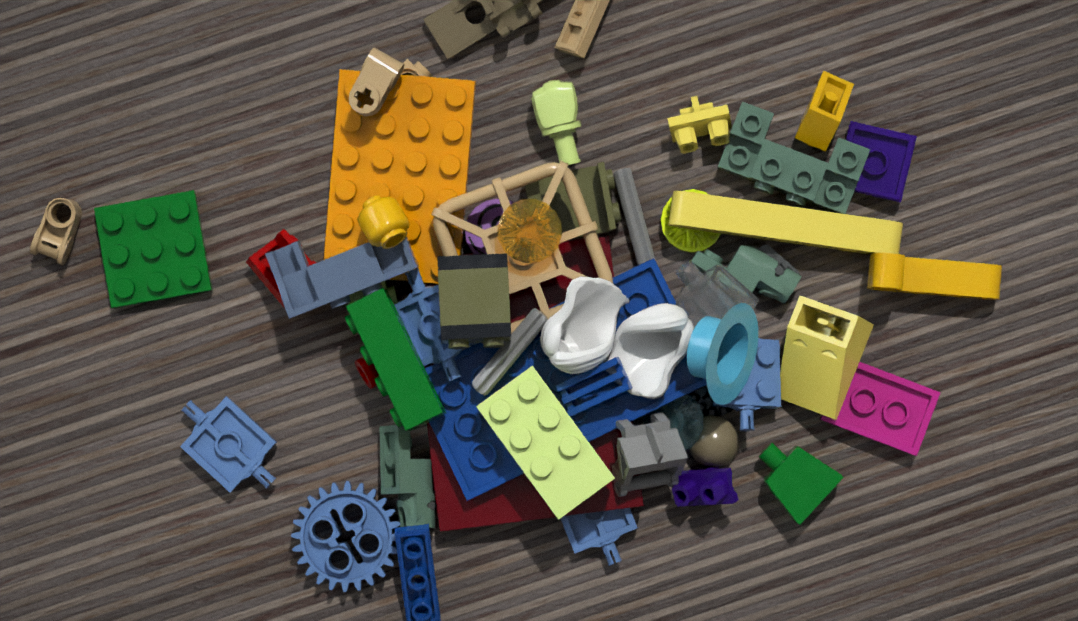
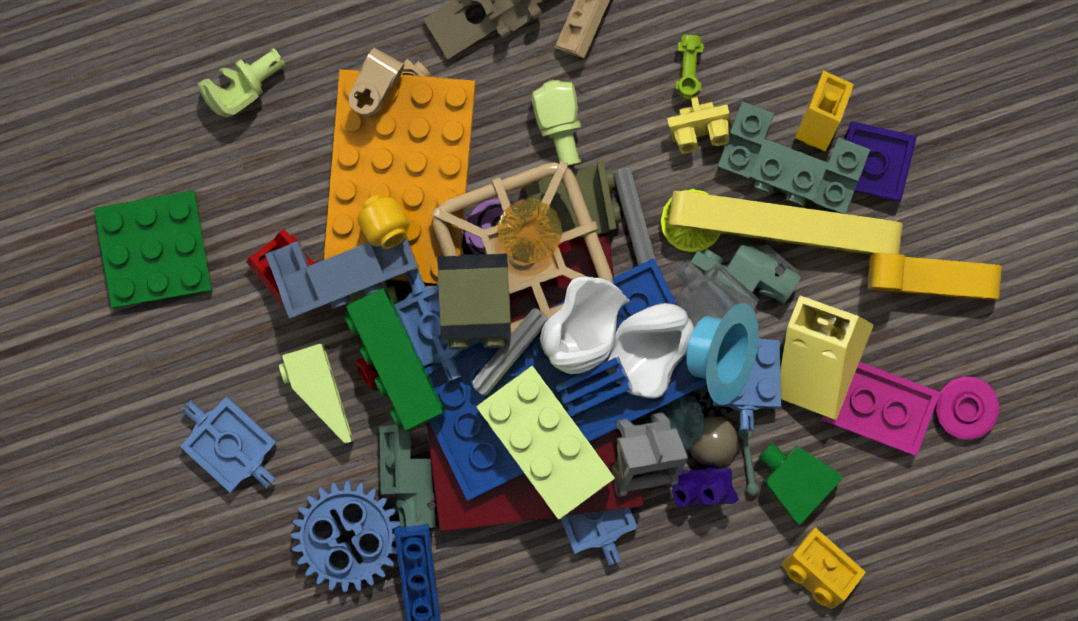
(56, 232): tan piece -> none
(244, 84): none -> yellowish green piece
(314, 382): none -> yellowish green slope
(689, 84): none -> lime bar
(752, 488): none -> sand green hinge
(823, 569): none -> yellow bracket
(967, 408): none -> dark pink wheel

